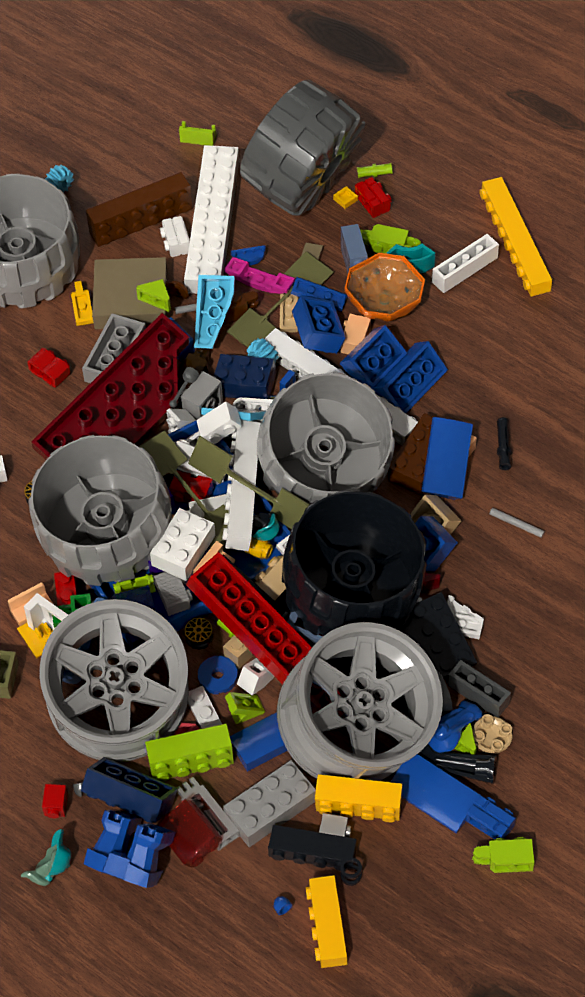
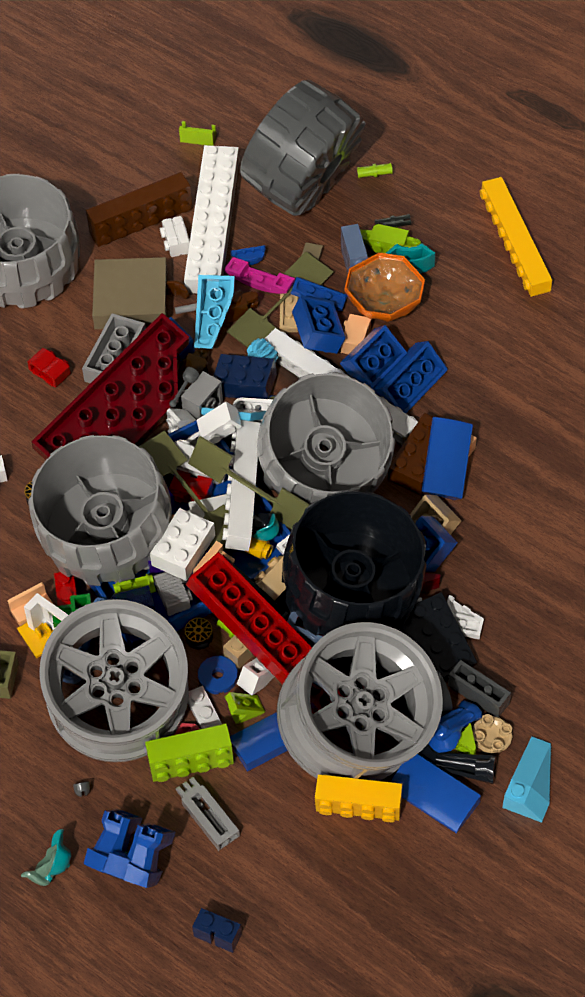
(54, 800): red brick -> none
(60, 177): medium azure gear -> none
(81, 305): yellow hinge -> none
(129, 790): dark blue brick -> none
(154, 294): lime slope -> none
(193, 834): clear red brick -> none
(226, 931): none -> dark blue piece
(270, 803): light grey brick -> none
(282, 905): blue hinge -> none
(287, 380): blue tile -> none
(316, 849): black hinge -> none
(328, 923): yellow brick -> none
(335, 825): light grey brick -> none
(345, 197): yellow tile -> none
(373, 197): red brick -> none
(394, 221): none -> pearl dark grey pin
(465, 263): white brick -> none
(490, 818): blue brick -> none
(504, 449): black pin -> none
(506, 855): lime hinge -> none
(516, 522): light grey bar -> none
(530, 785): none -> medium azure wedge

